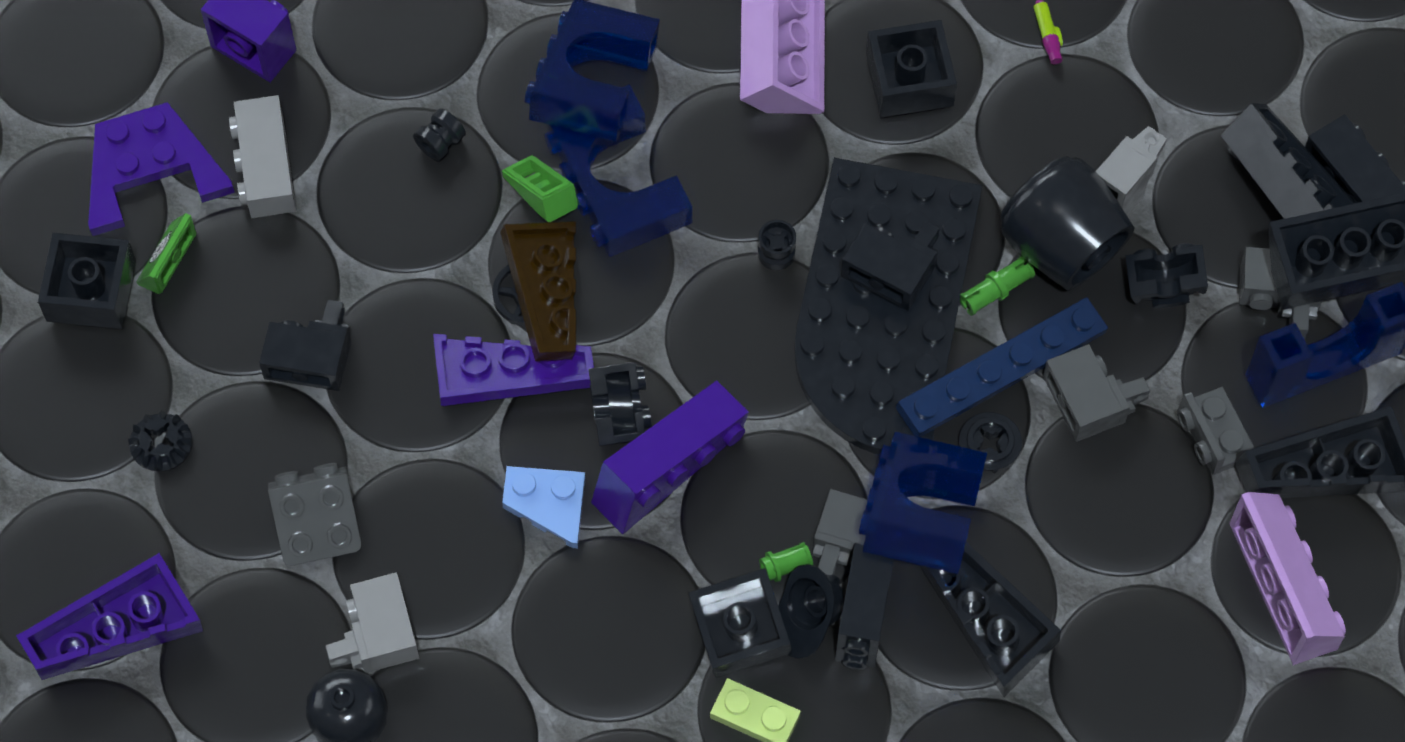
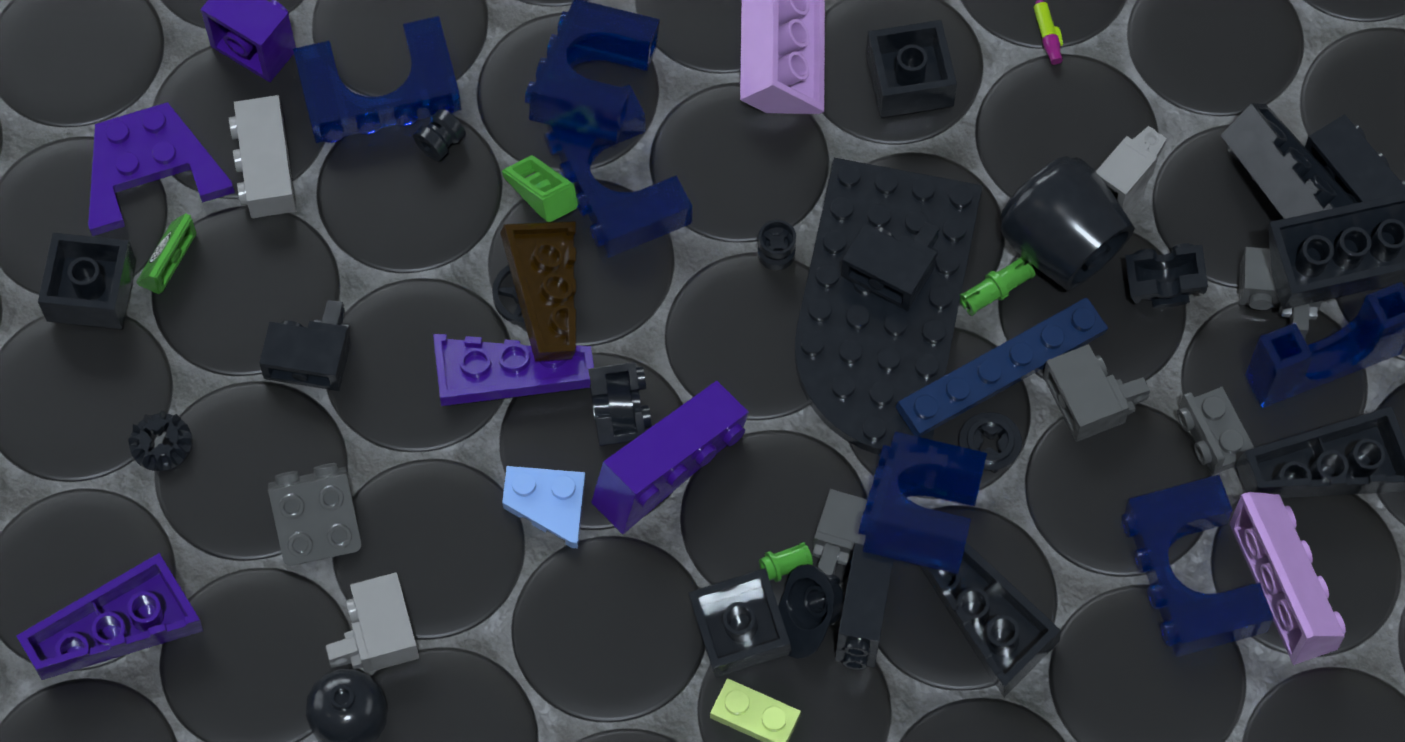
(342, 113): none -> clear blue arch
(1190, 618): none -> clear blue arch

